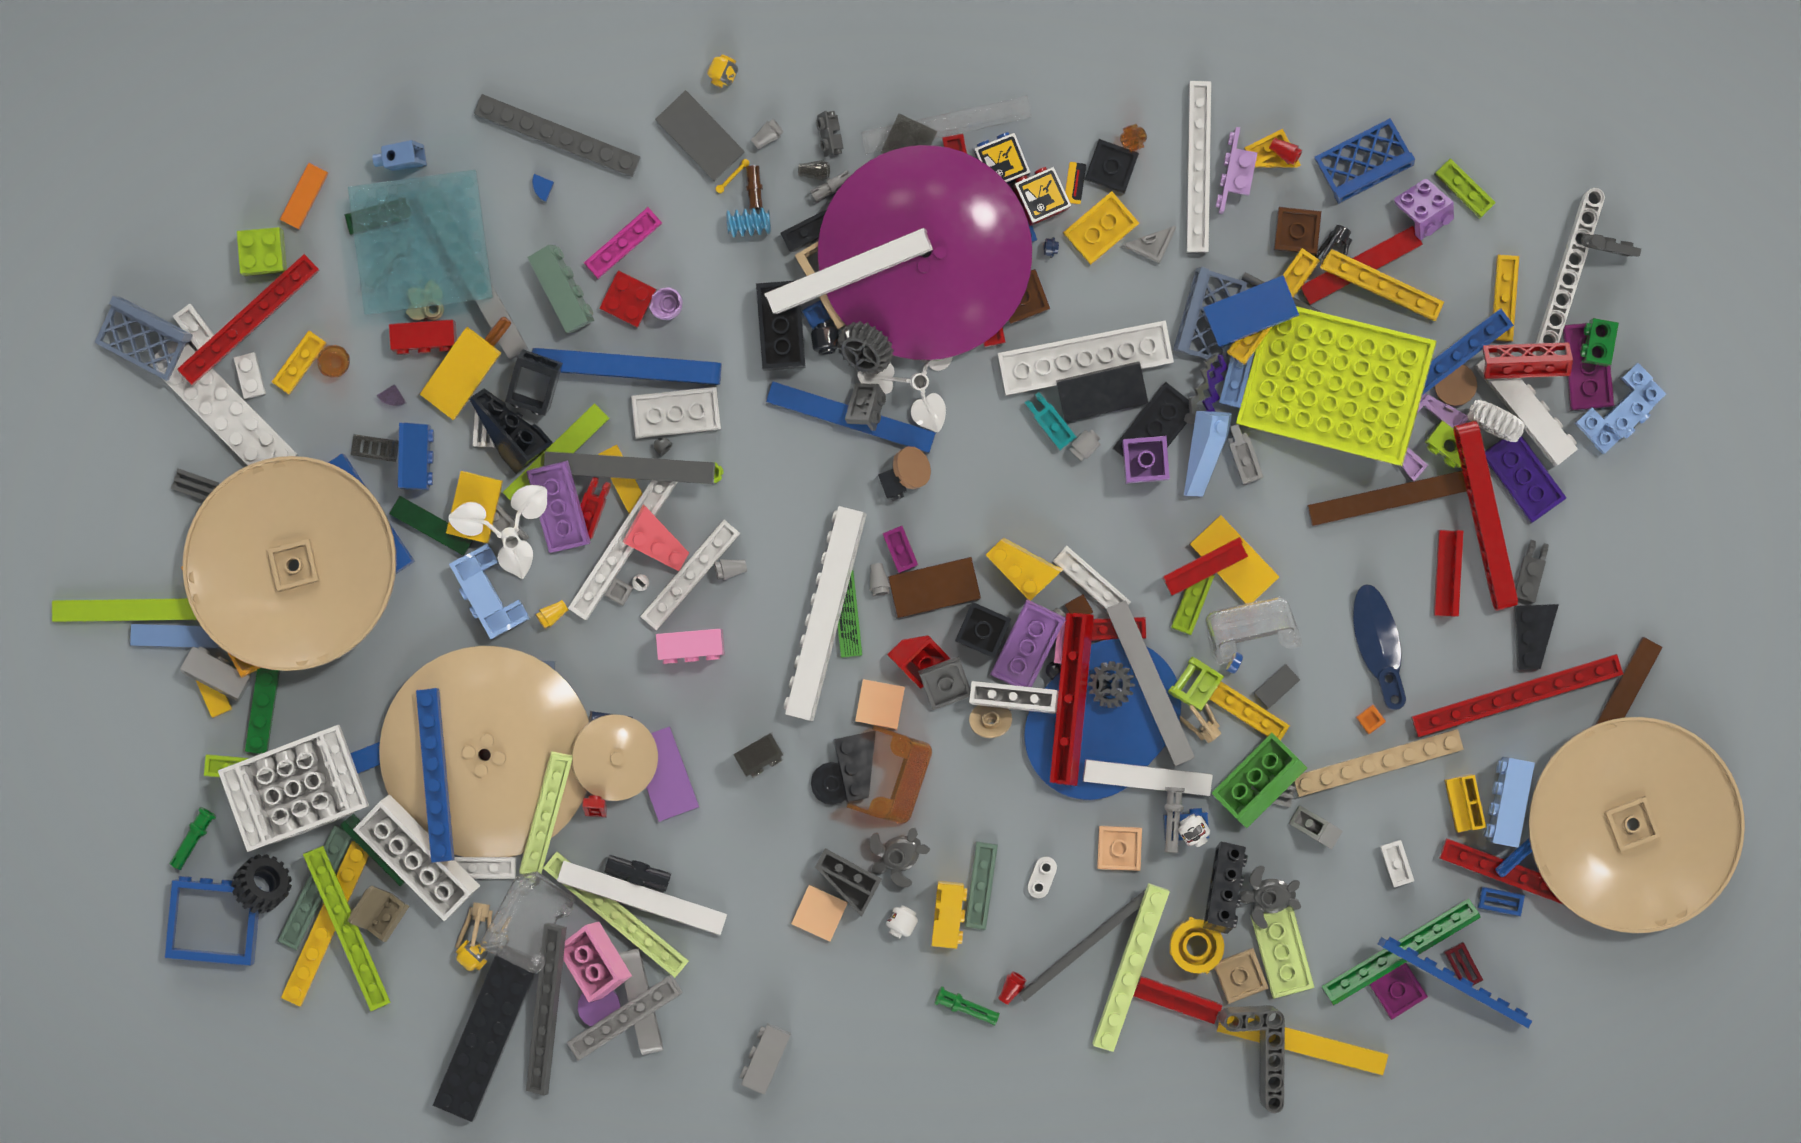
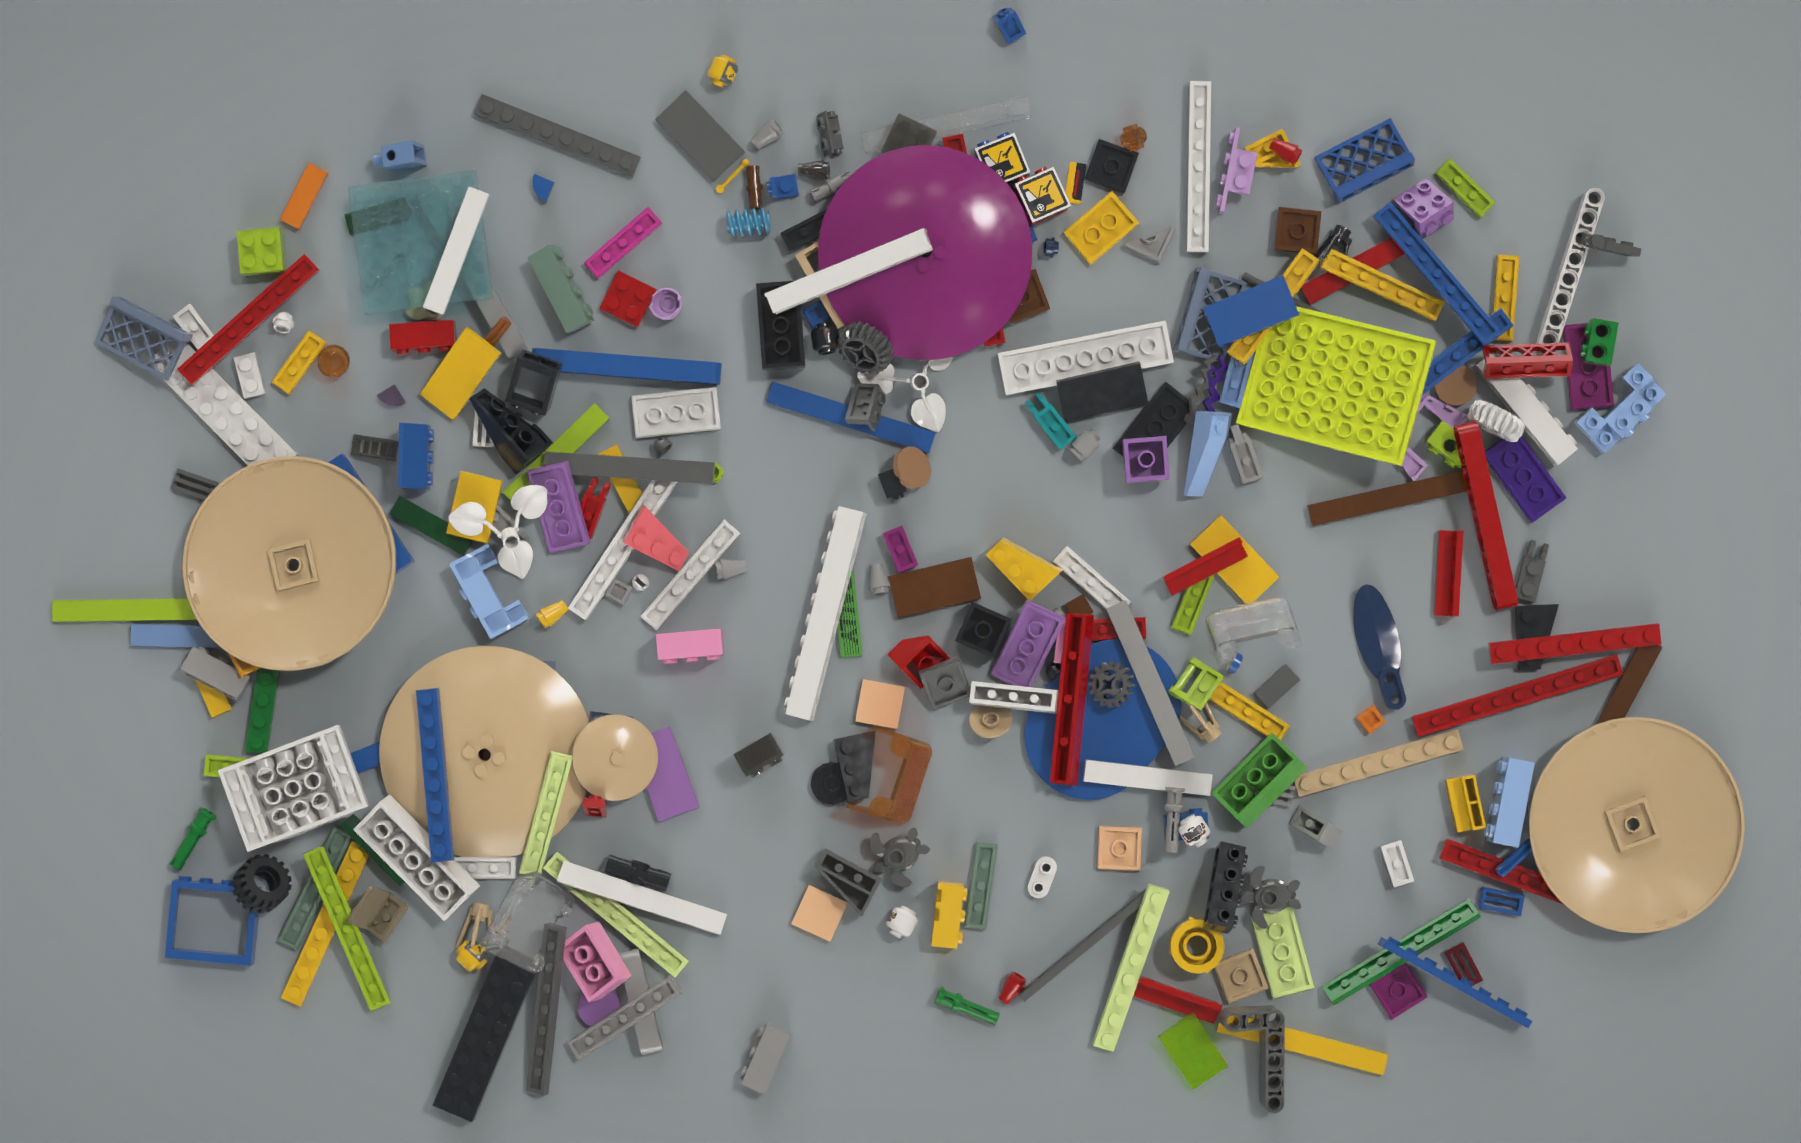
(283, 322): none -> white plate
(456, 250): none -> white tile
(782, 186): none -> blue bracket
(1009, 24): none -> blue bracket
(1193, 1051): none -> clear neon green tile
(1437, 274): none -> blue plate
(1574, 643): none -> red plate

